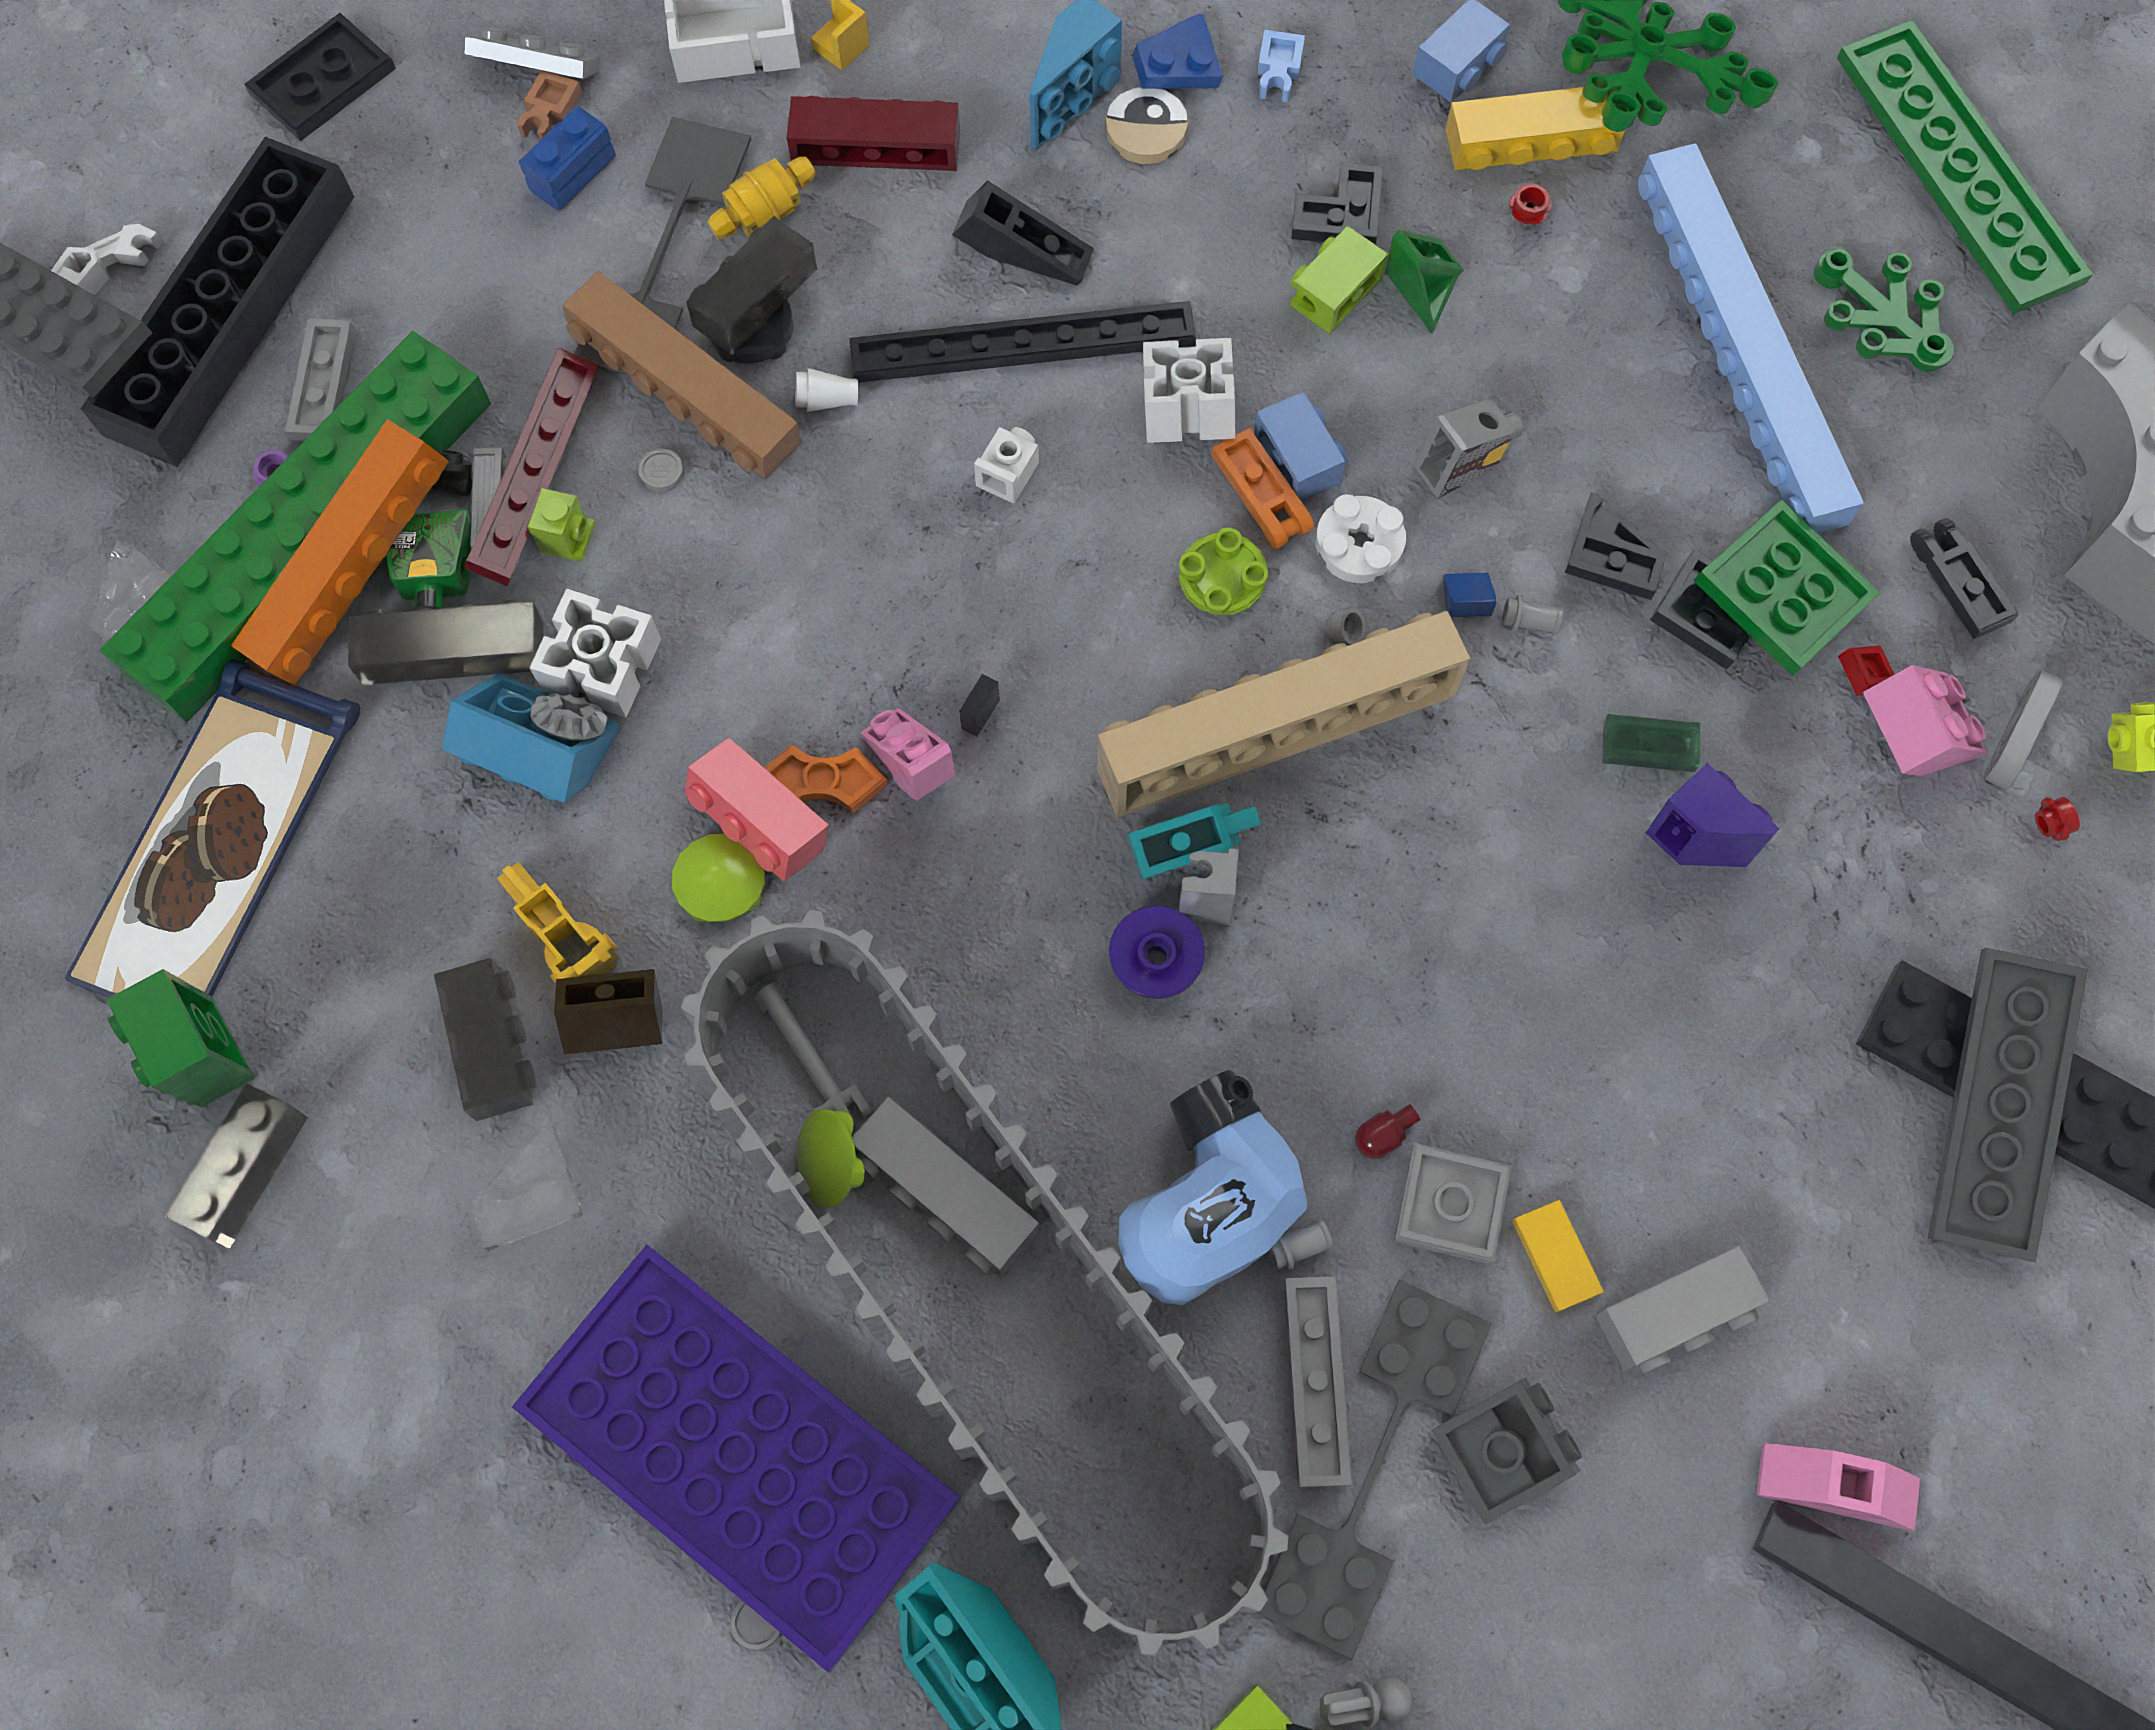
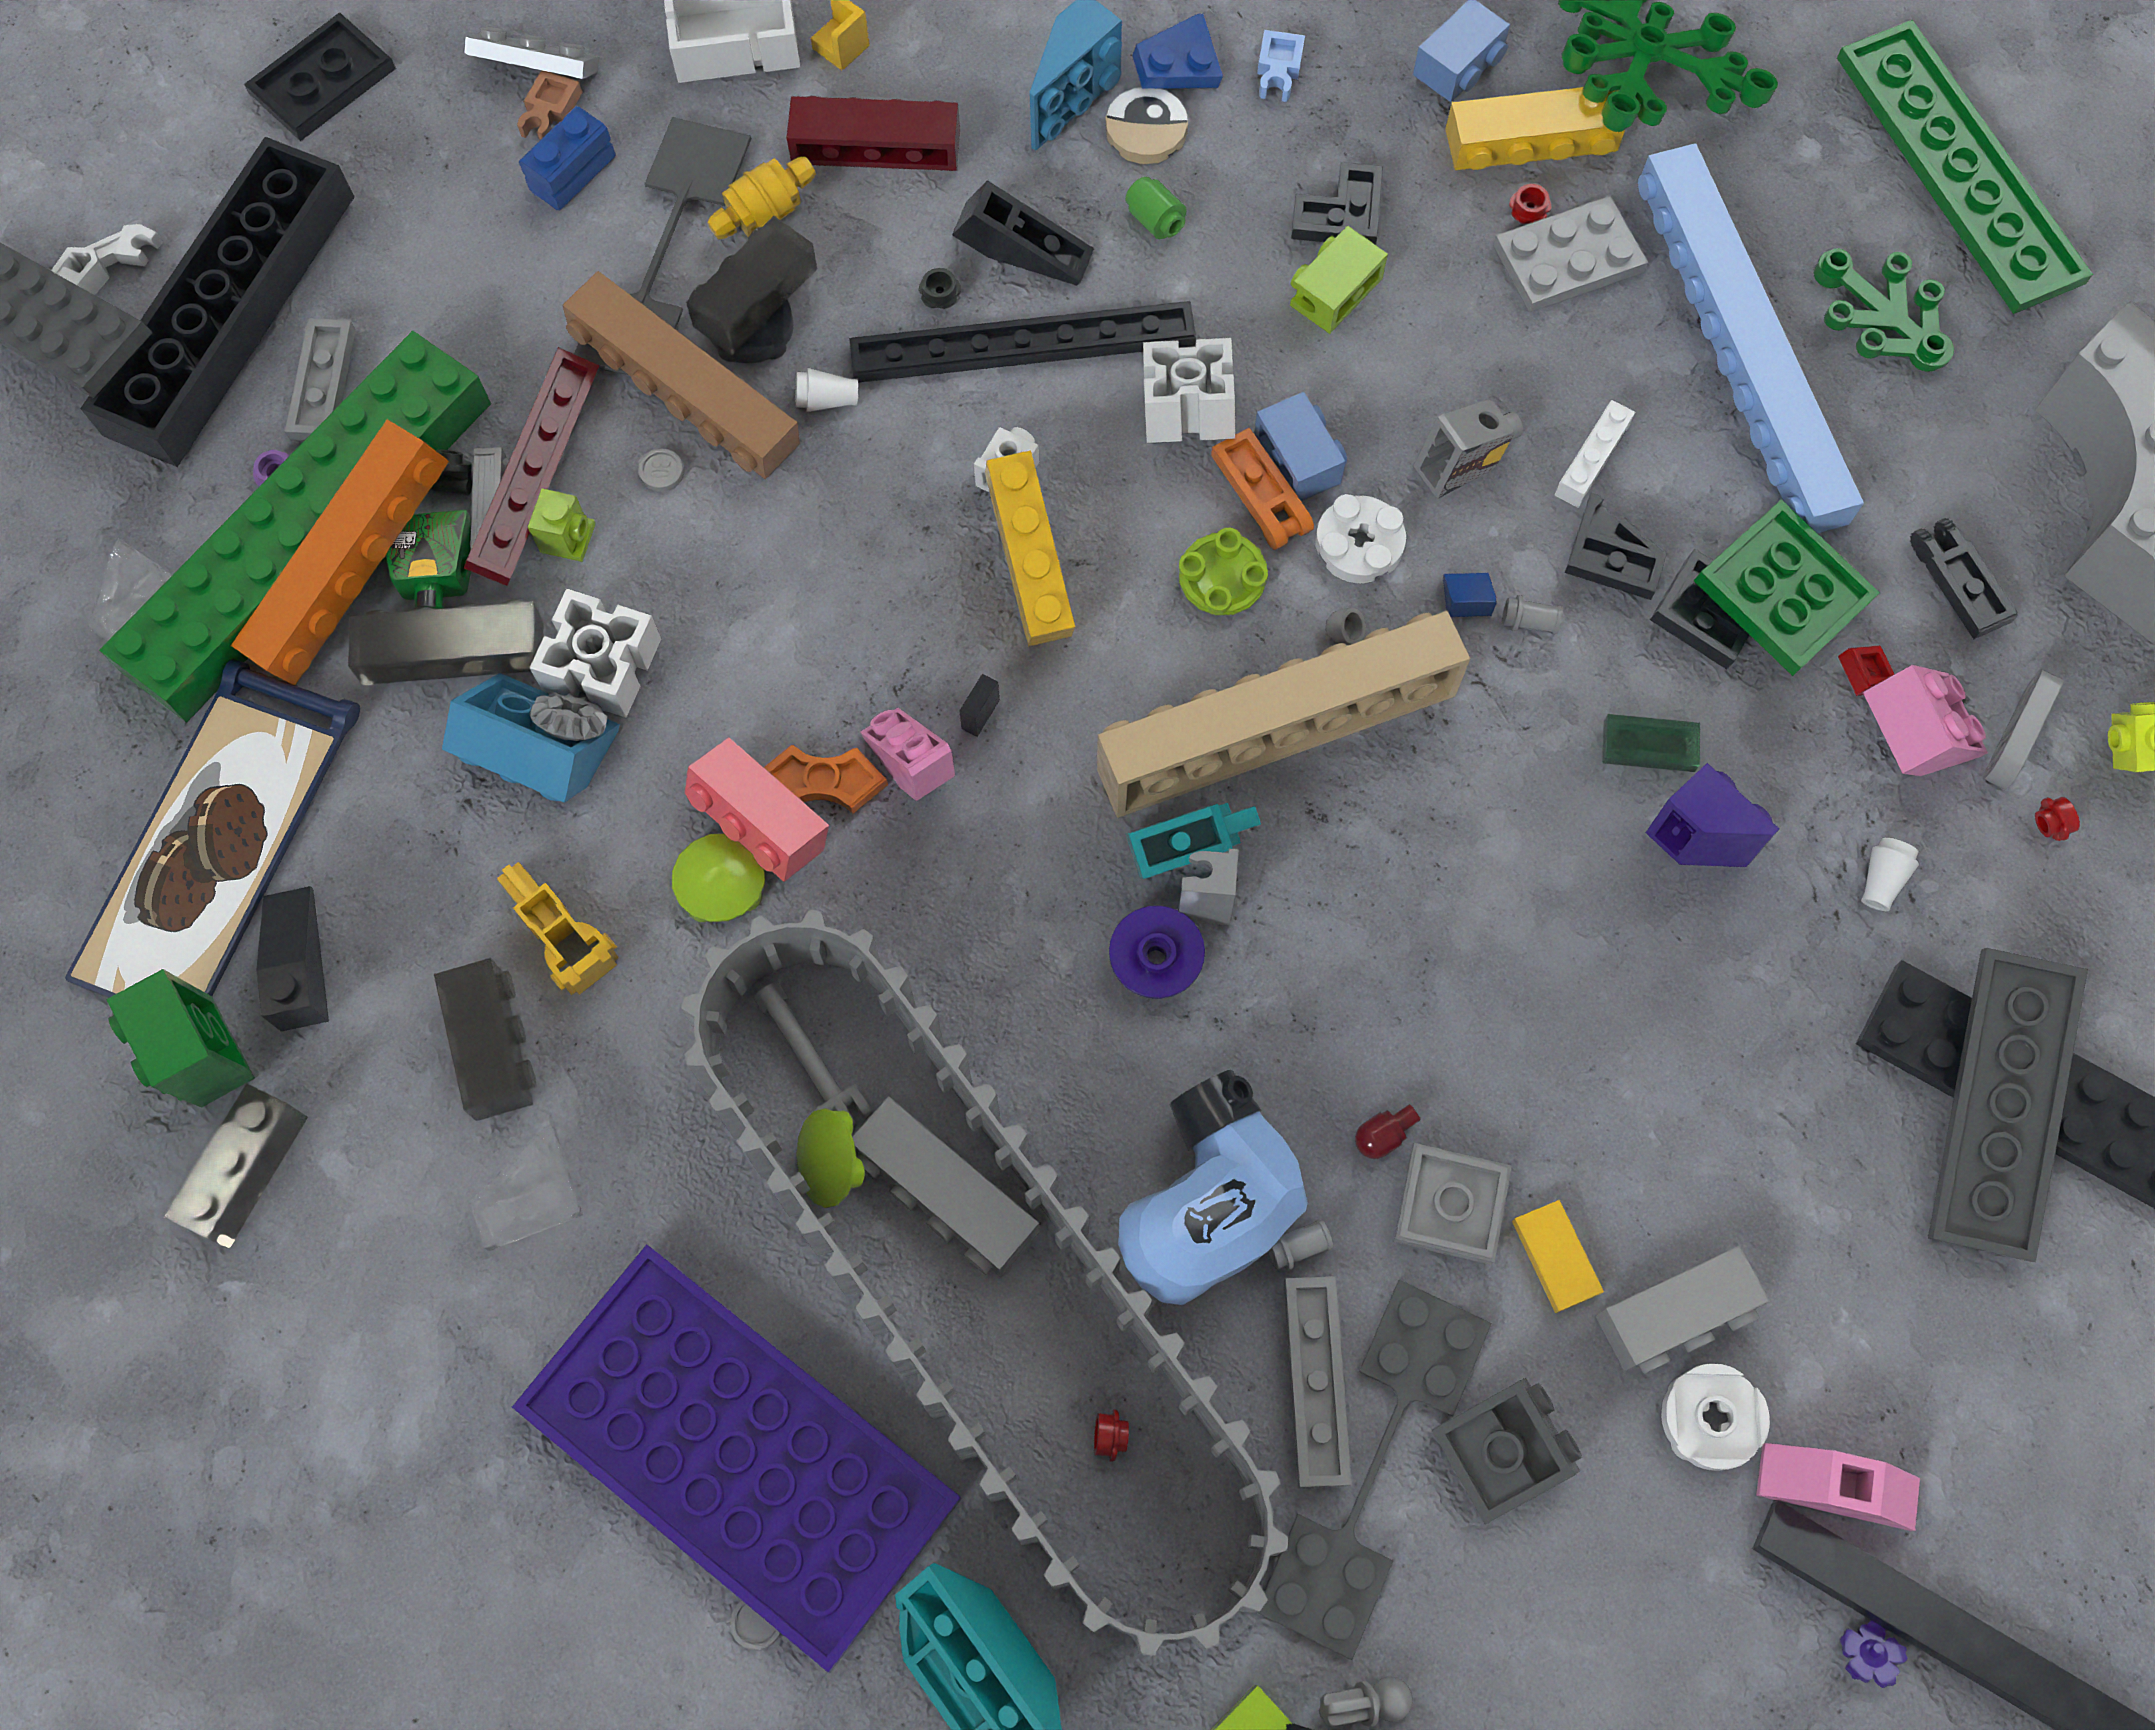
(291, 961): none -> black slope
(608, 1011): dark brown brick -> none
(936, 280): none -> pearl dark grey plate
(1029, 548): none -> yellow brick
(1110, 1435): none -> red plate
(1156, 207): none -> bright green brick
(1422, 273): green slope -> none
(1570, 254): none -> light grey plate
(1594, 453): none -> white piece
(1693, 1438): none -> white plate
(1872, 1655): none -> dark purple plant
(1888, 872): none -> white cone

